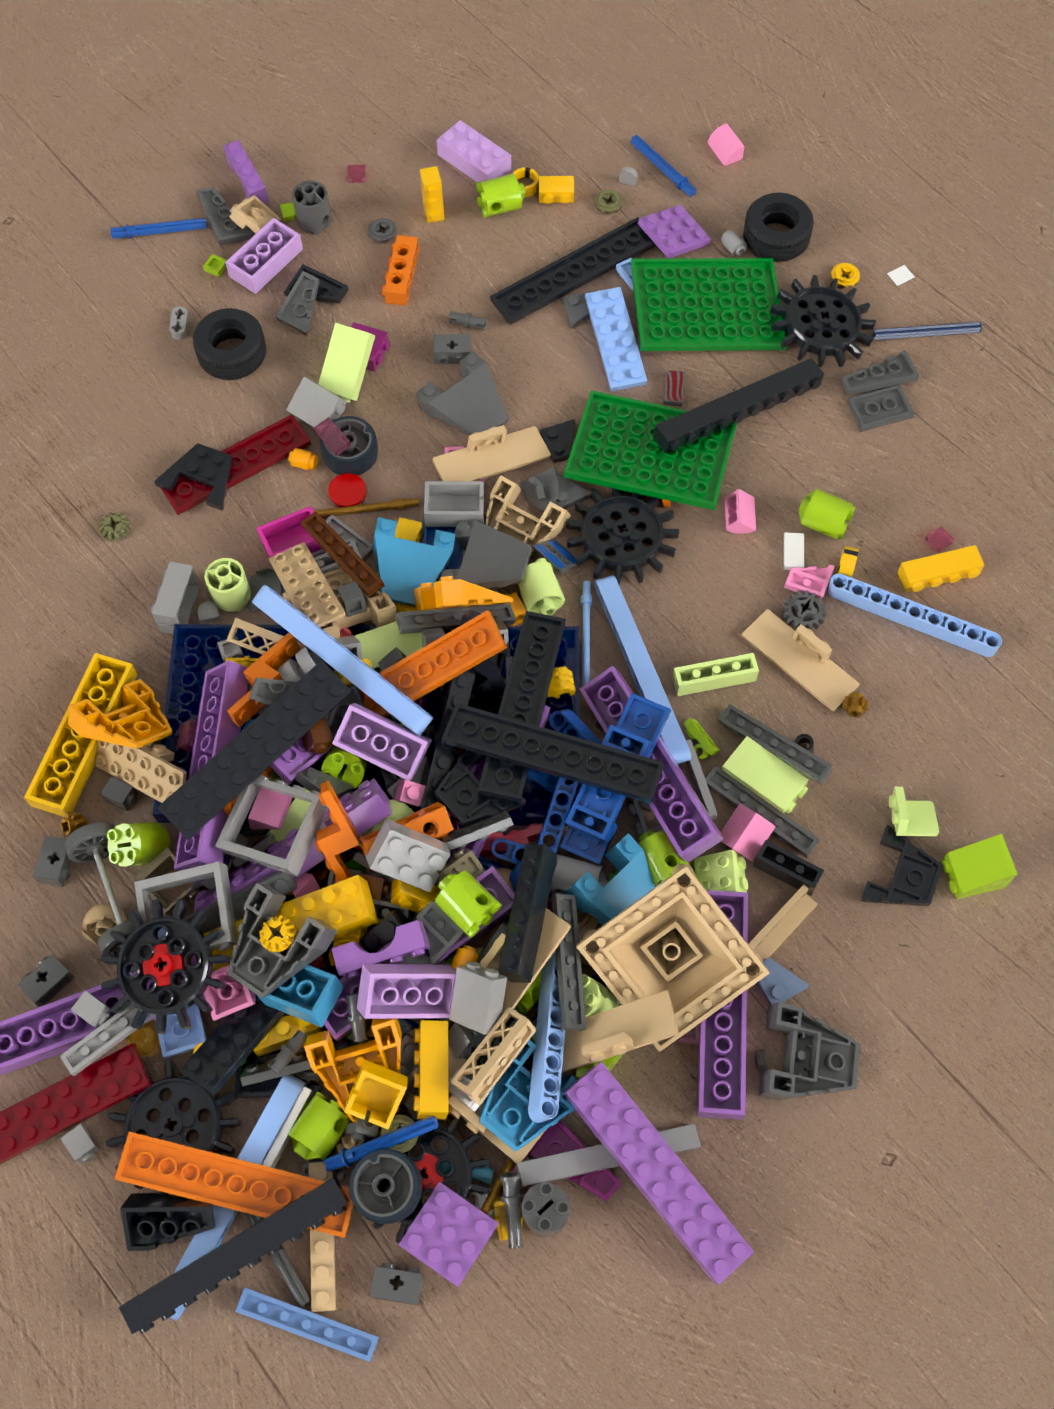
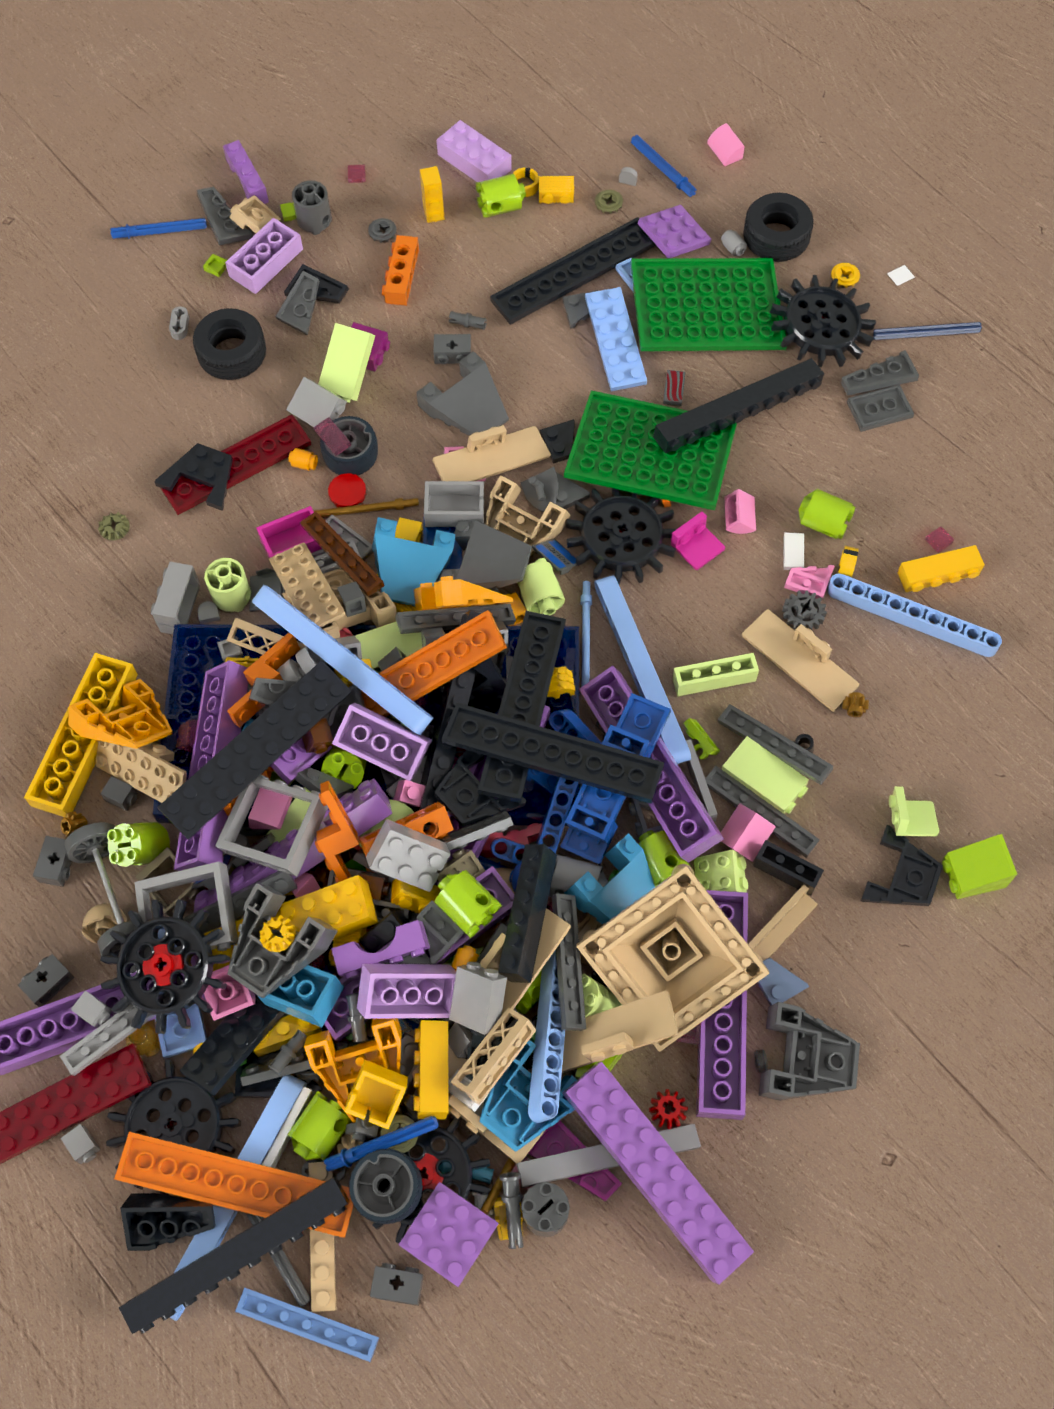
(676, 1108): none -> red gear
(696, 542): none -> dark pink bracket

